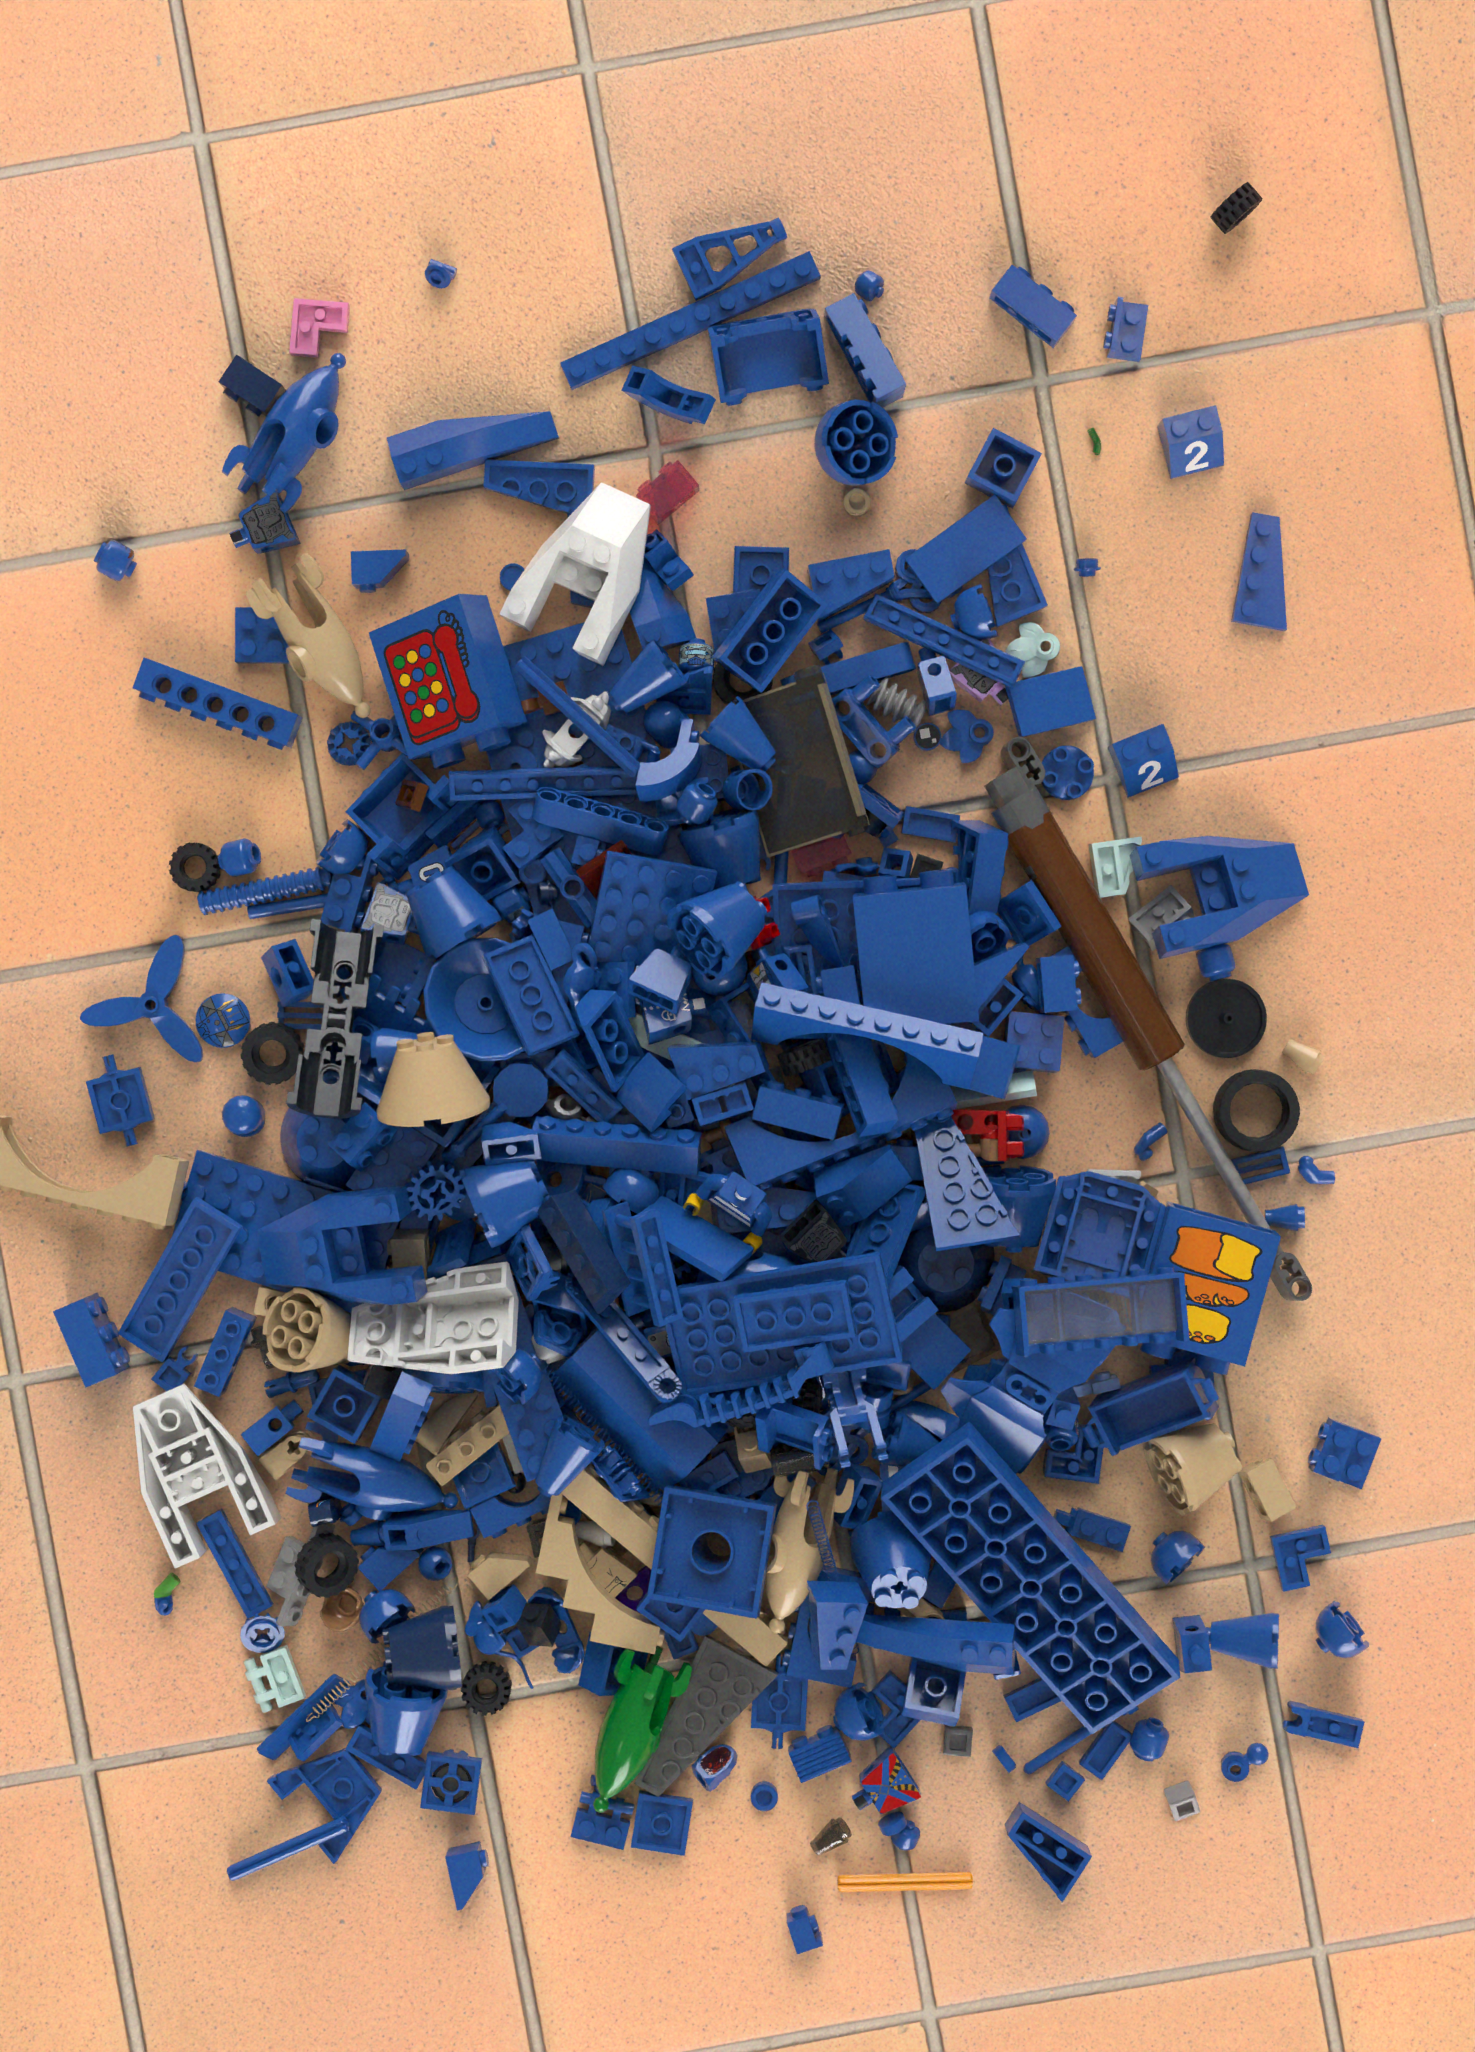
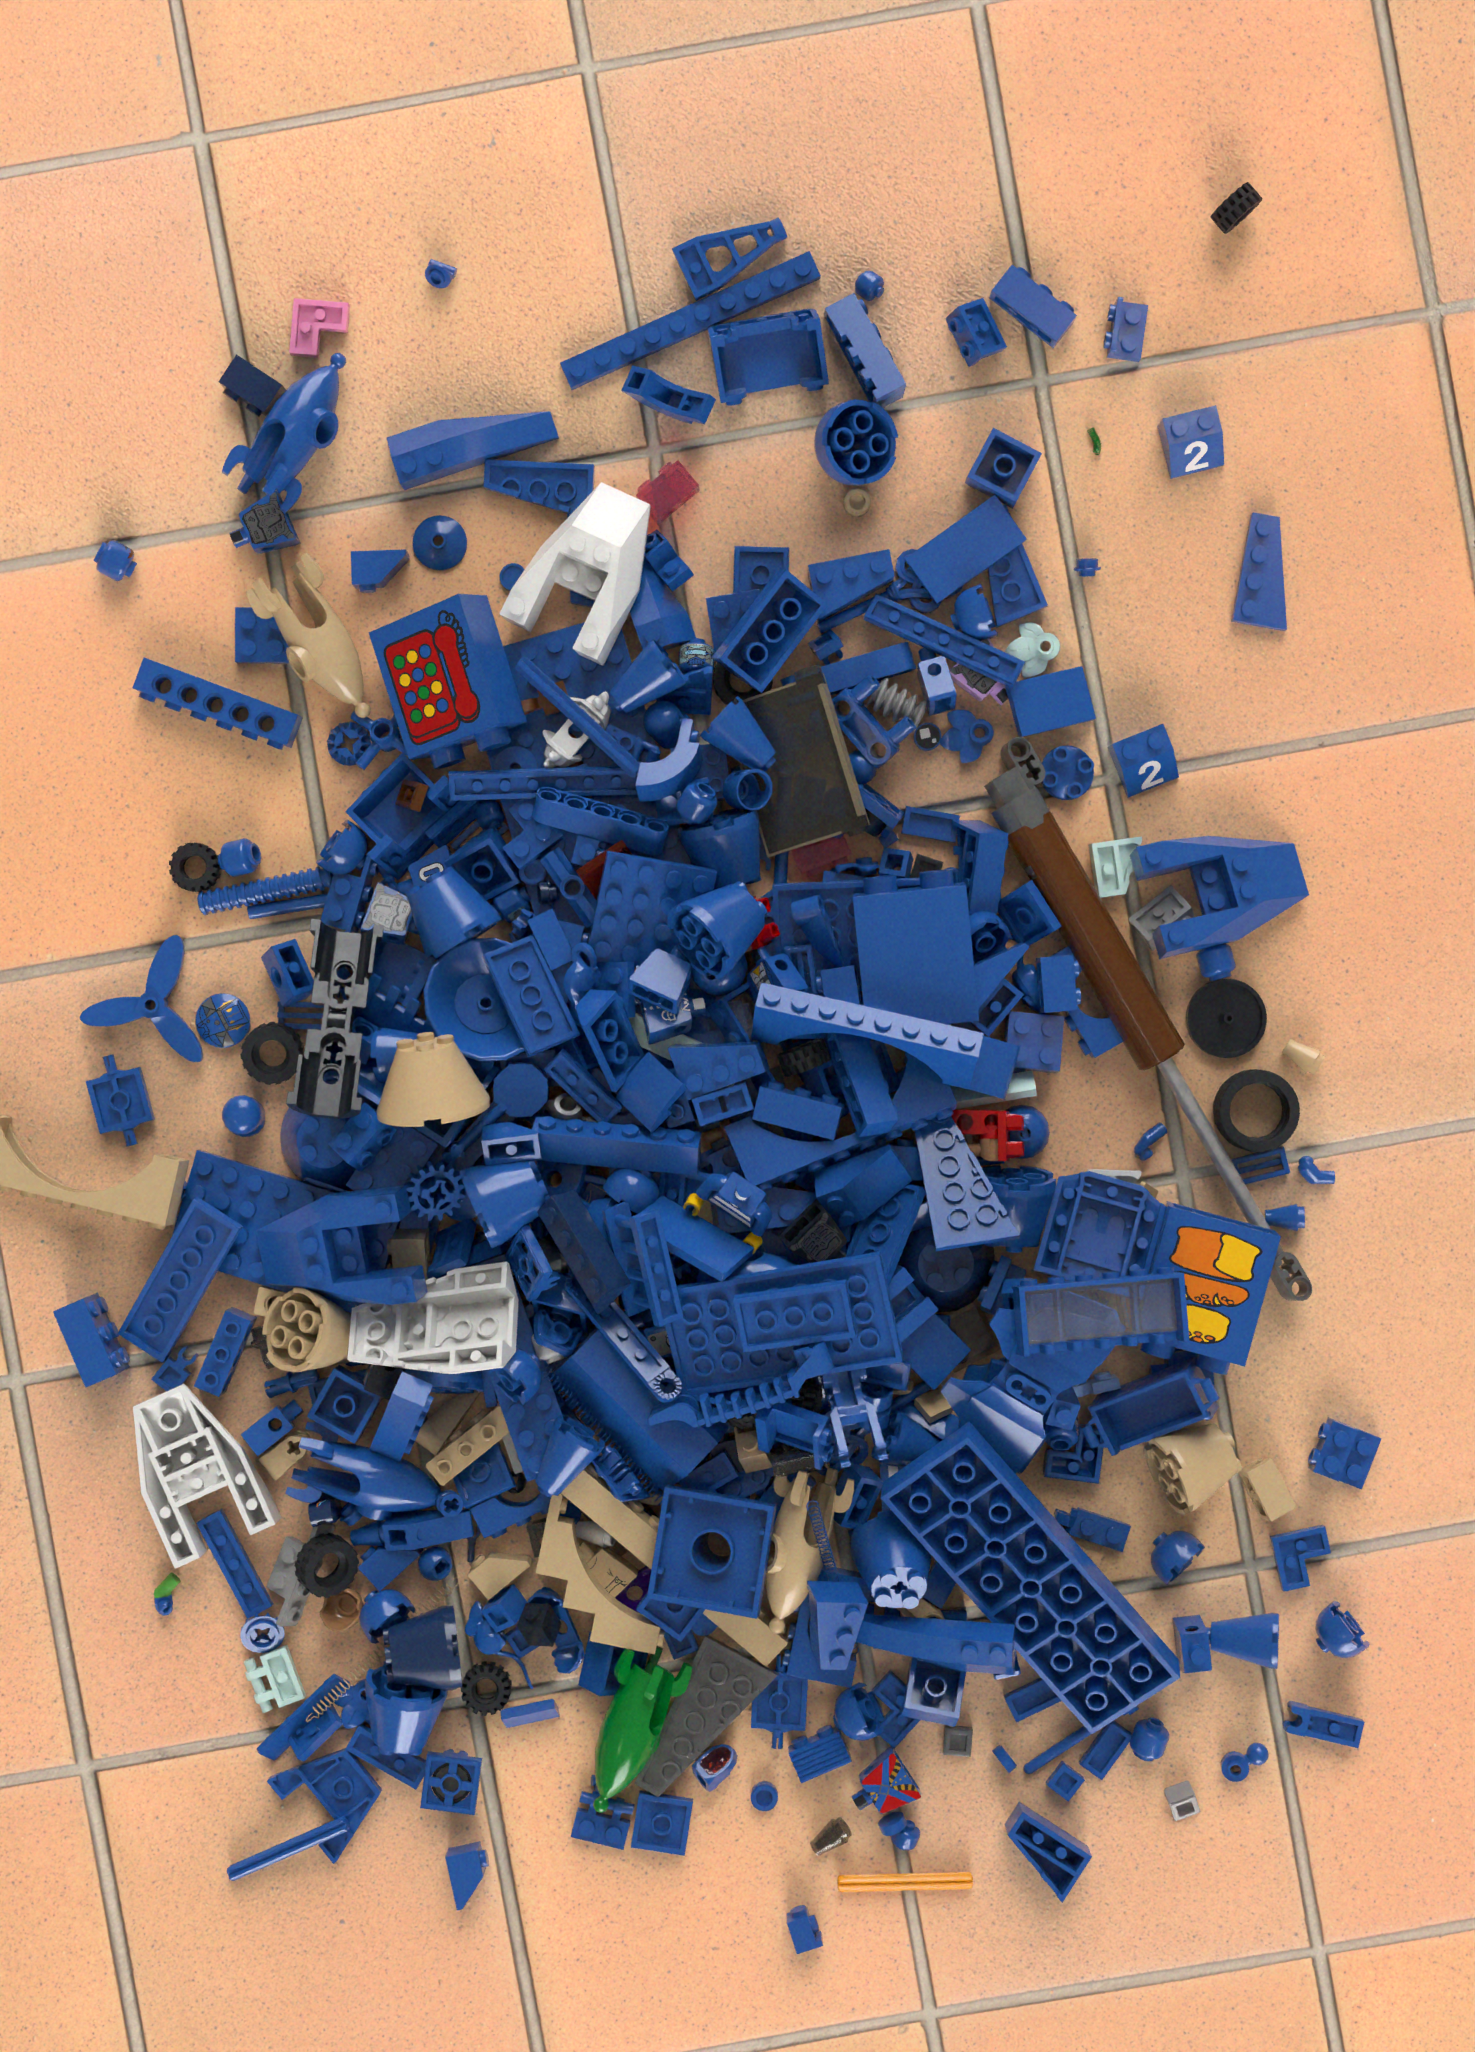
(449, 552): none -> blue dish
(449, 1495): none -> blue bush
(529, 1713): none -> blue tile
(933, 1405): none -> tan tile
(975, 331): none -> blue bracket

